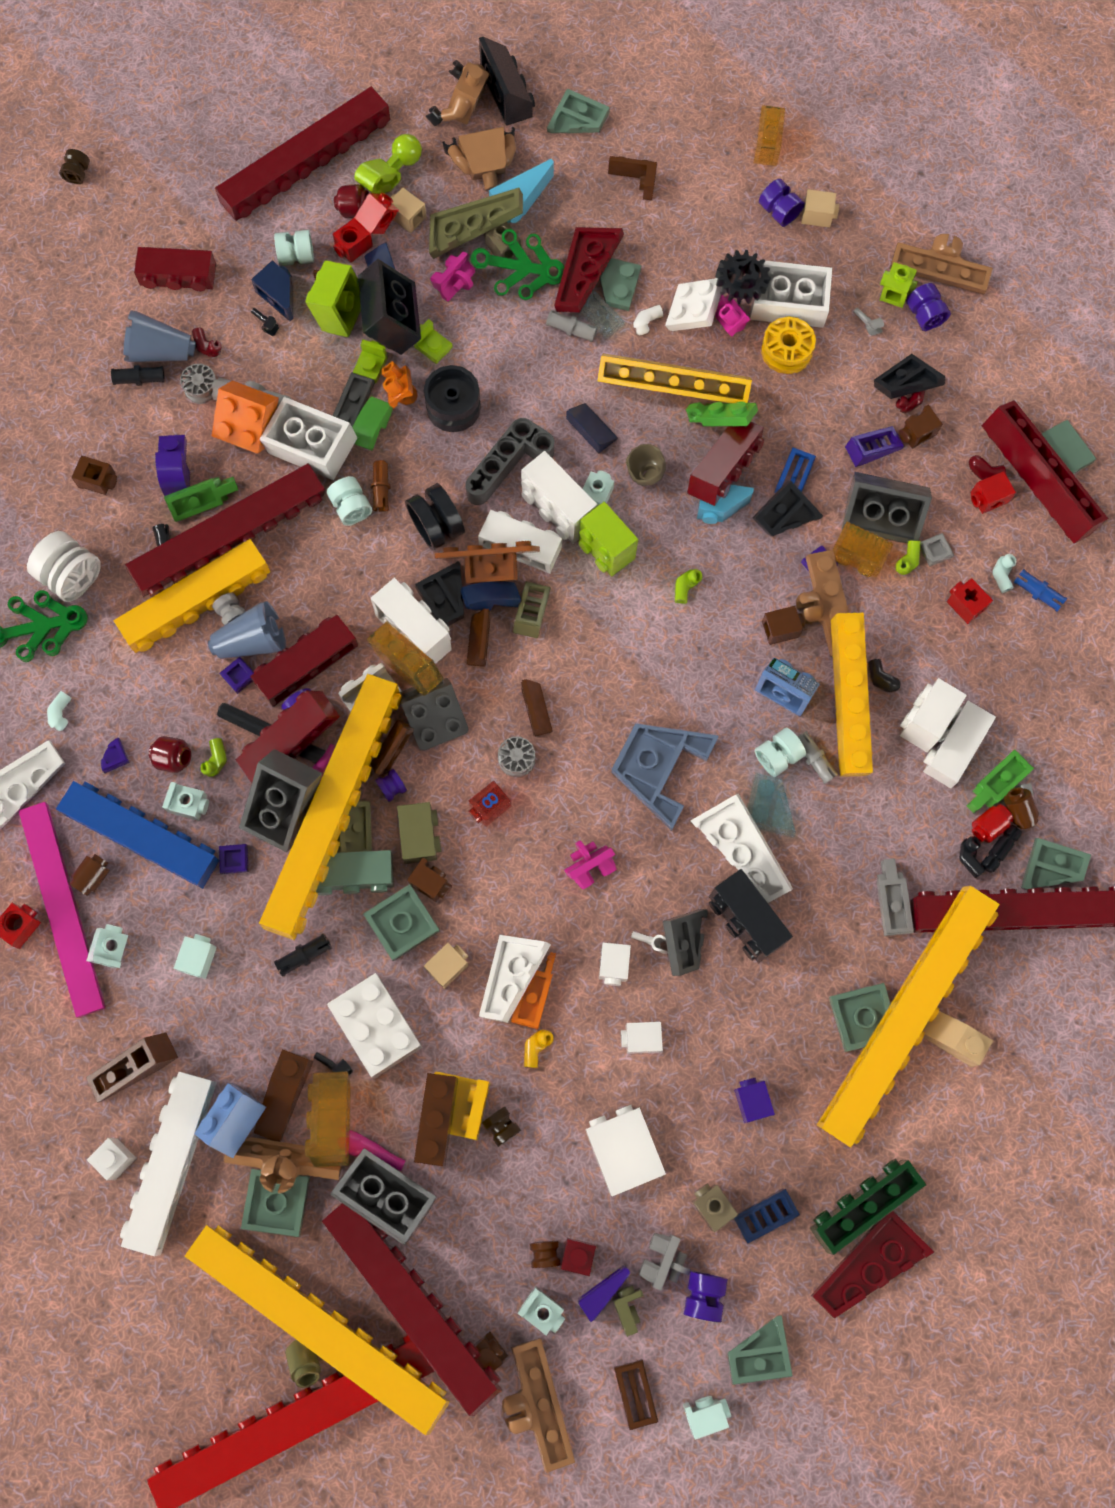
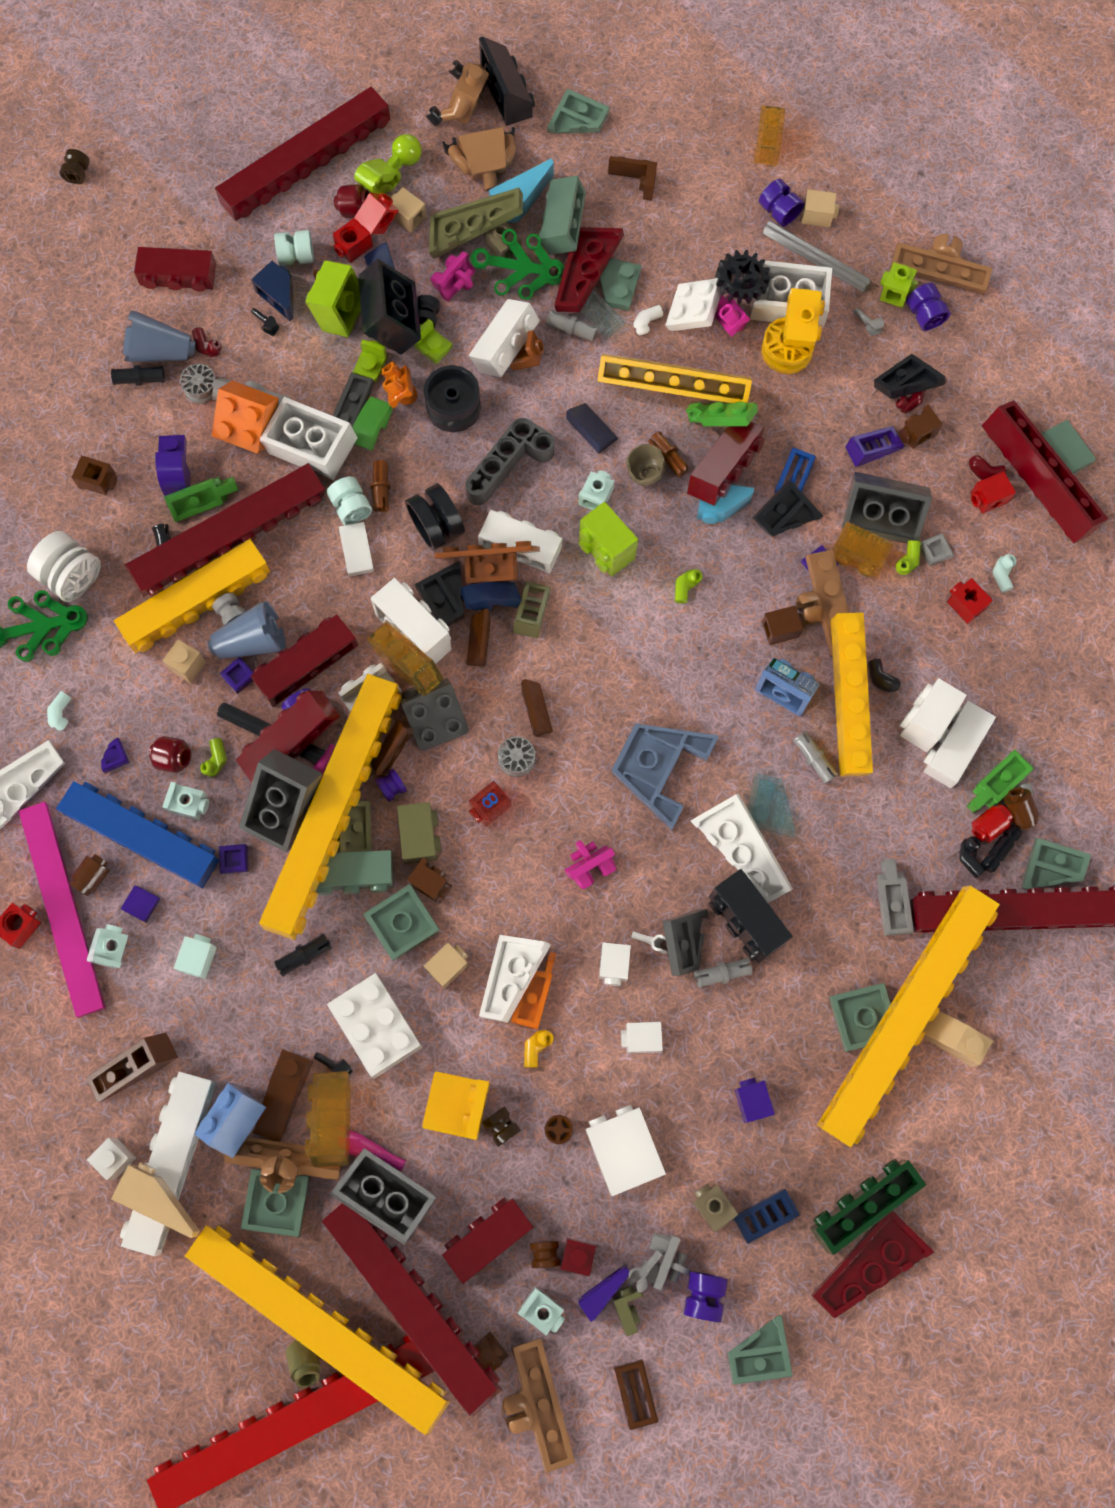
(140, 903): none -> dark purple tile
(152, 1197): none -> tan slope
(184, 661): none -> tan brick
(356, 549): none -> white tile
(428, 308): none -> black wheel
(436, 1119): reddish brown brick -> none
(486, 1239): none -> dark red brick
(504, 338): none -> white brick
(529, 354): none -> dark orange bracket
(555, 496): white brick -> none
(556, 1127): none -> reddish brown wheel
(563, 215): none -> sand green brick
(641, 1273): none -> light grey hand
(670, 454): none -> dark orange axle
(707, 1416): light aqua brick -> none
(723, 972): none -> light grey pin
(778, 753): light aqua wheel -> none
(802, 318): none -> yellow brick
(816, 256): none -> light grey axle
(1040, 590): blue pin -> none

